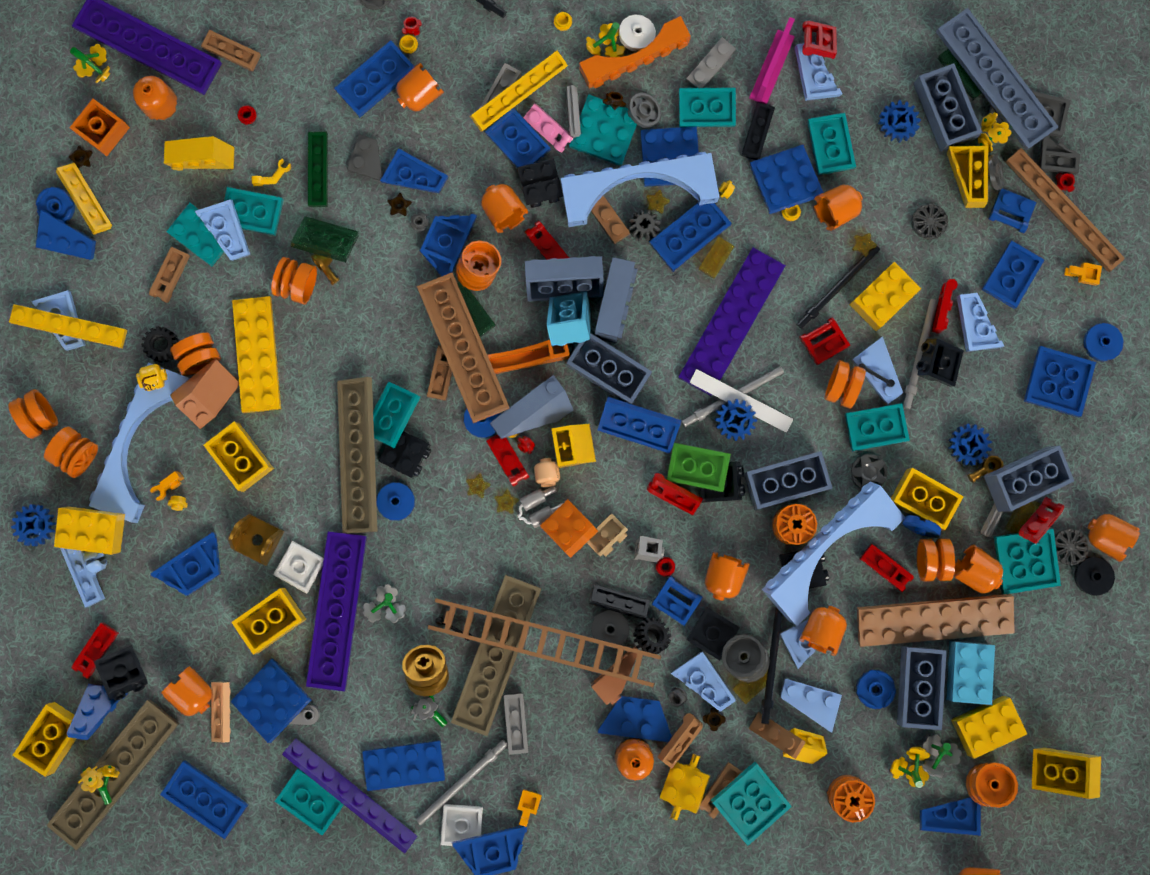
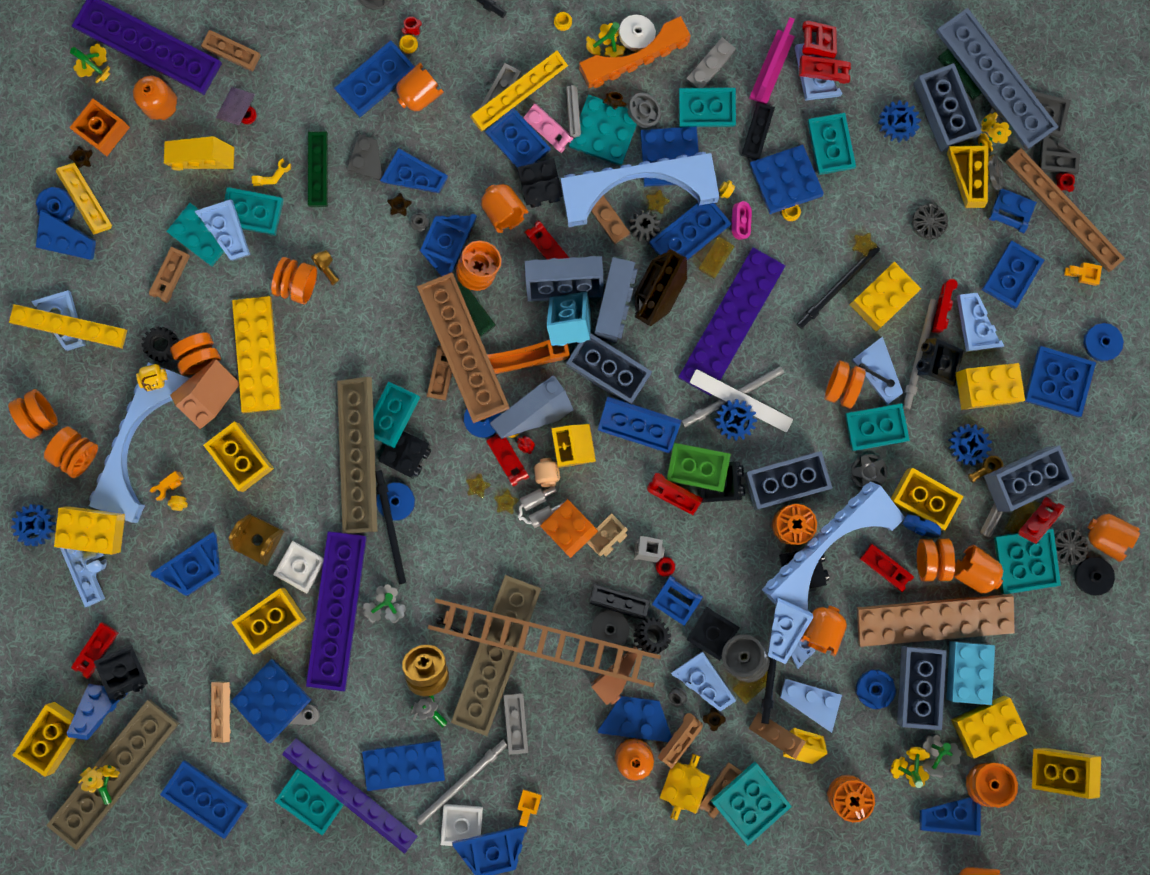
(189, 693): orange cylinder -> none
(235, 106): none -> clear purple sticker
(324, 239): clear green plate -> none
(382, 490): none -> black bar
(660, 287): none -> dark brown wedge
(725, 576): orange cylinder -> none
(741, 220): none -> dark pink plate
(787, 629): none -> light blue wing
(824, 69): none -> red plate
(827, 347): red plate -> none
(838, 206): orange cylinder -> none
(990, 386): none -> yellow brick

